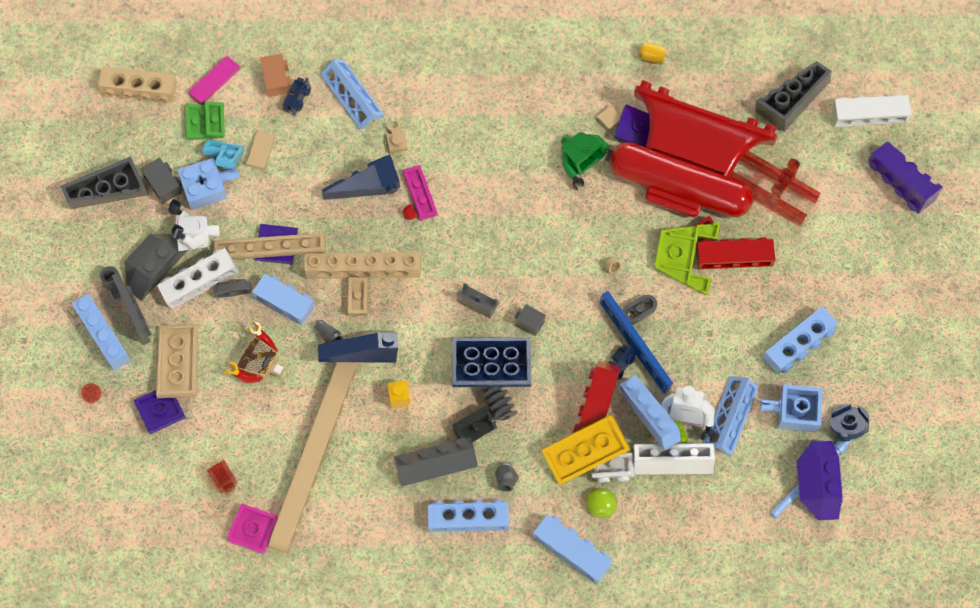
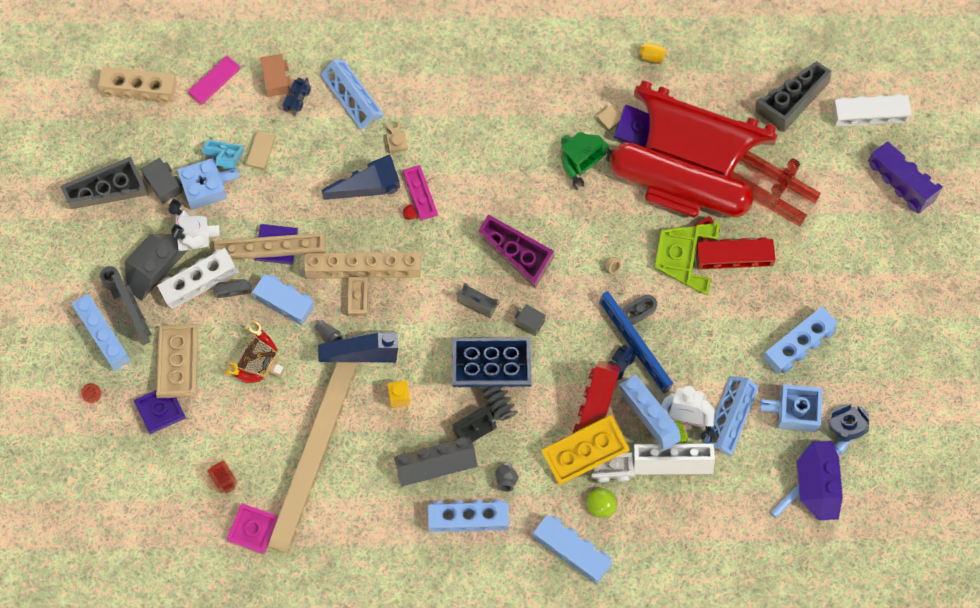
(204, 121): bright green slope -> none
(519, 250): none -> magenta wedge

